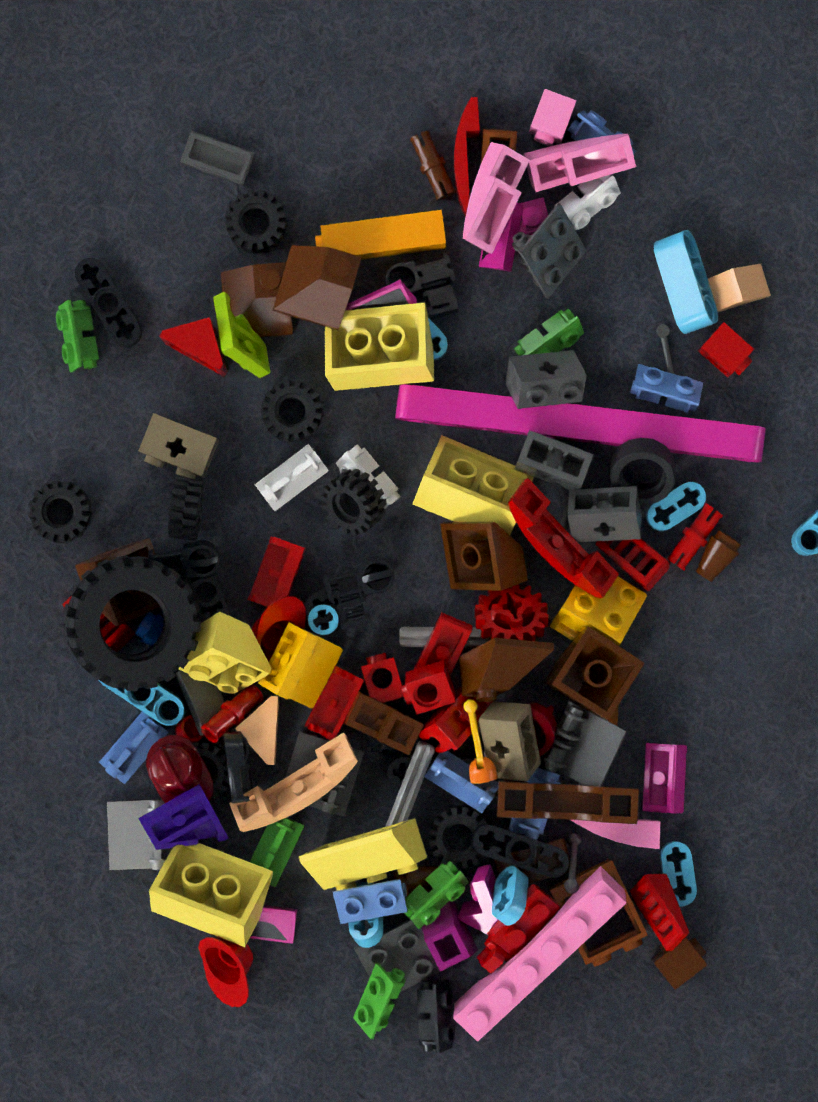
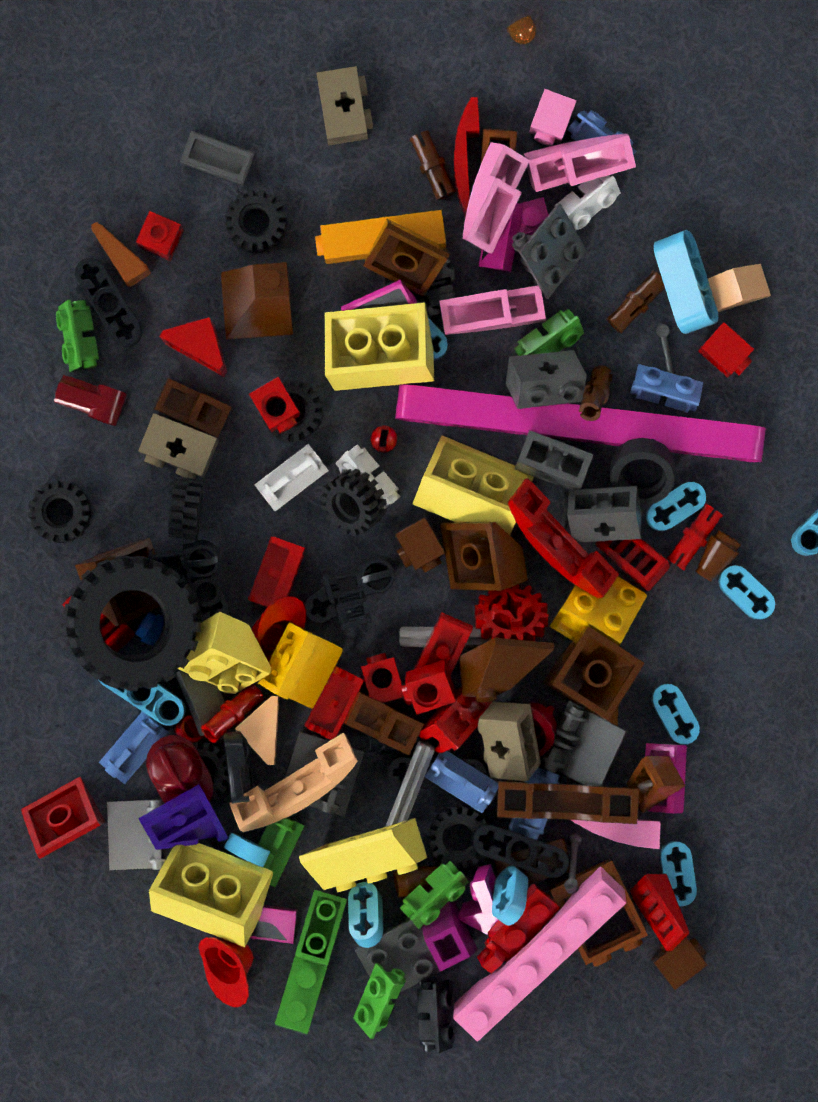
(61, 817): none -> red slope
(97, 401): none -> dark red piece
(125, 261): none -> dark orange slope
(160, 236): none -> red brick
(192, 407): none -> reddish brown slope
(239, 339): lime wing -> none
(246, 849): none -> medium azure beam
(269, 392): none -> red brick
(310, 962): none -> bright green slope
(314, 615): medium azure bush -> none
(317, 284): reddish brown slope -> none
(340, 85): none -> dark tan brick
(371, 901): medium blue hinge -> none
(391, 439): none -> red hinge
(406, 257): none -> reddish brown slope
(419, 546): none -> reddish brown brick
(481, 768): hinge -> none
(493, 310): none -> bright pink slope
(523, 30): none -> clear orange hinge
(596, 393): none -> reddish brown pin
(636, 302): none -> reddish brown pin
(656, 781): none -> dark orange slope
(682, 709): none -> medium azure beam
(752, 586): none -> medium azure beam

